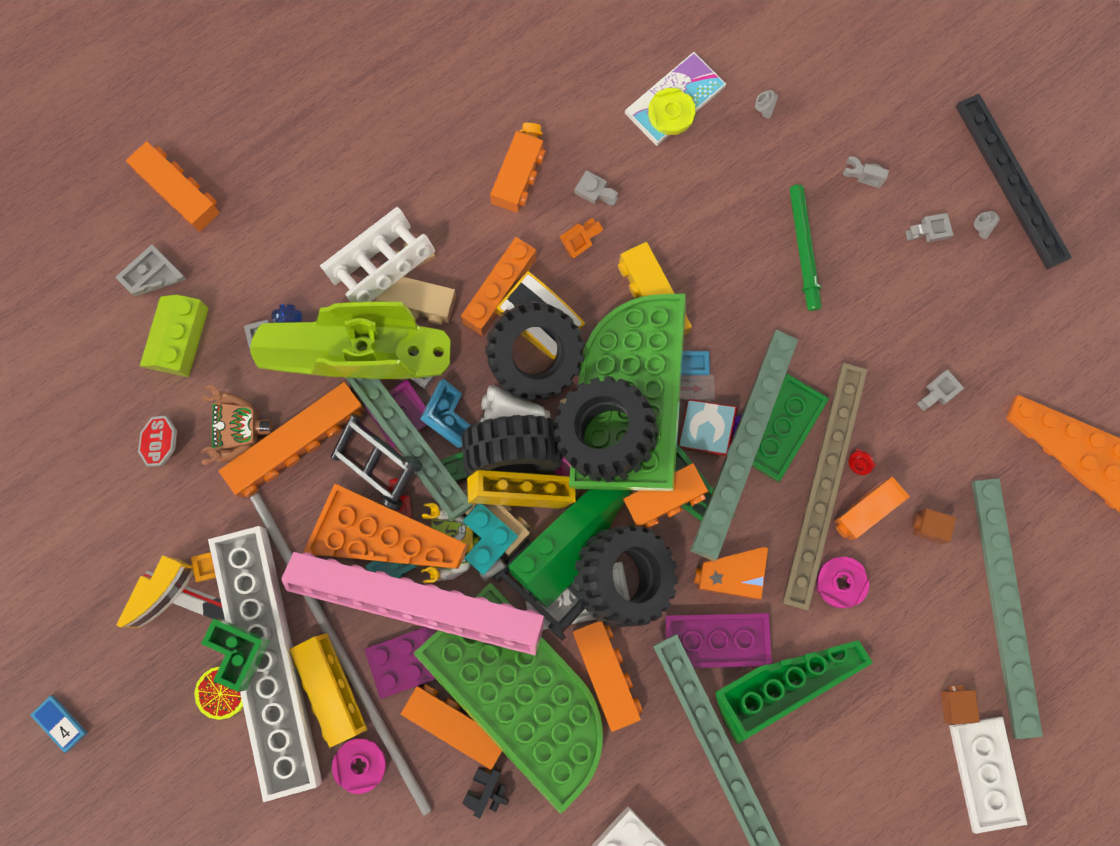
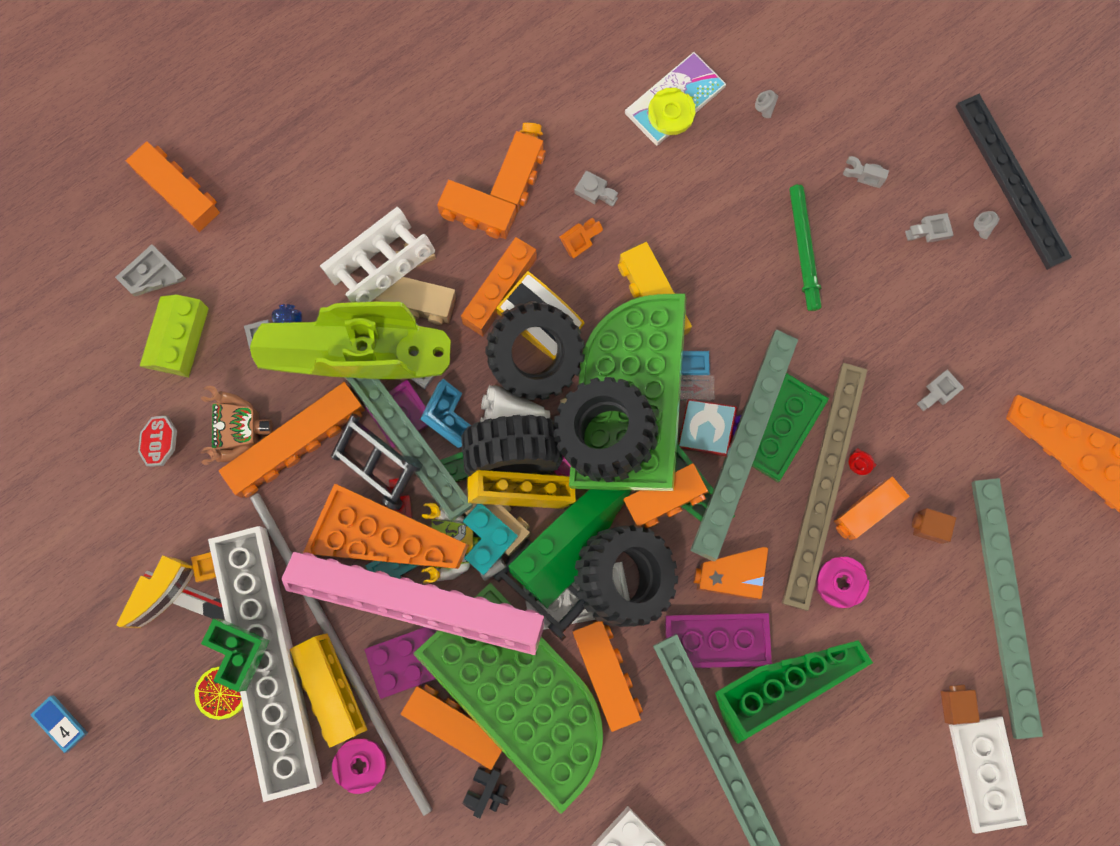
(476, 209): none -> orange brick

